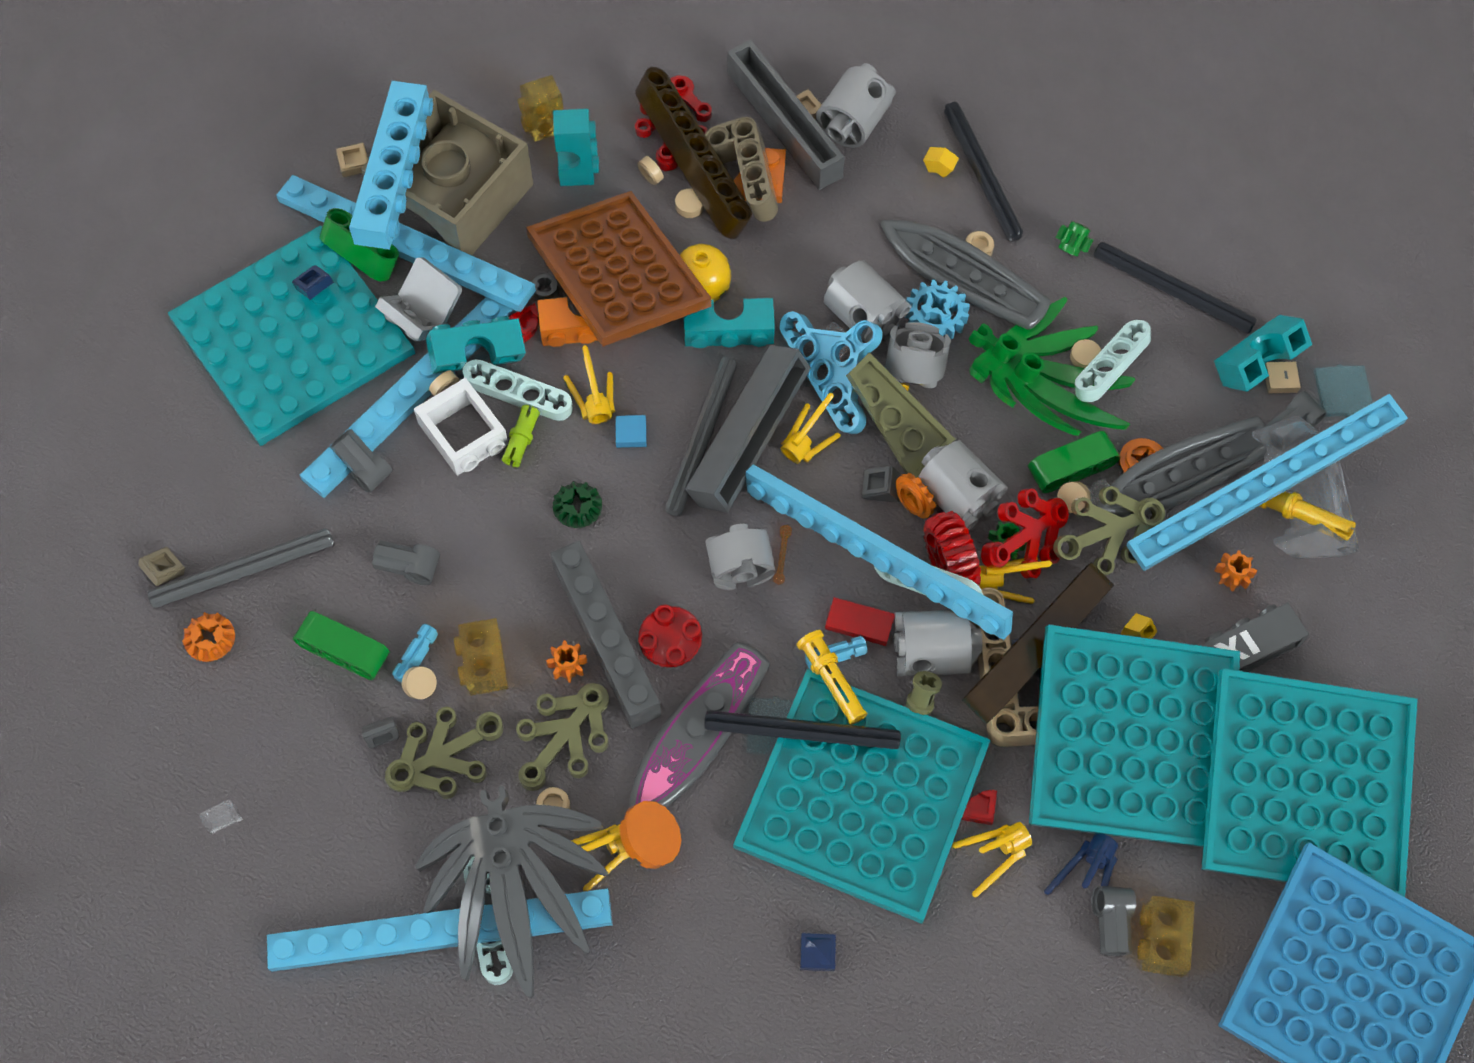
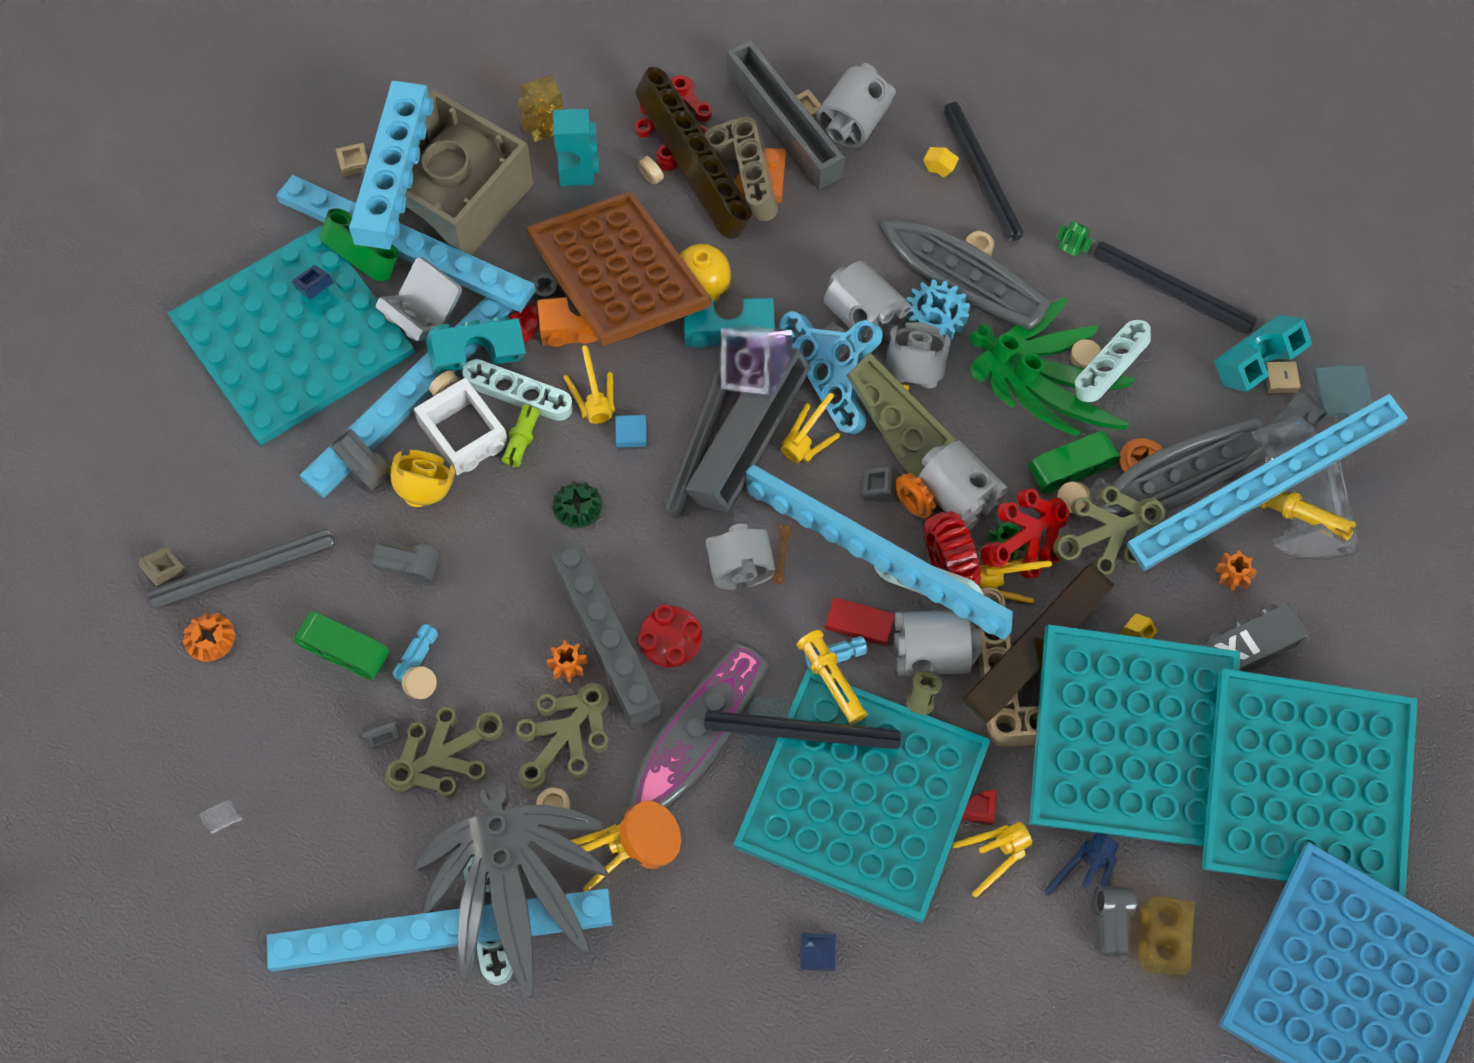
(421, 477): none -> yellow cylinder
(485, 656): clear yellow brick -> none
(688, 204): tan tile -> none
(754, 358): none -> clear purple slope

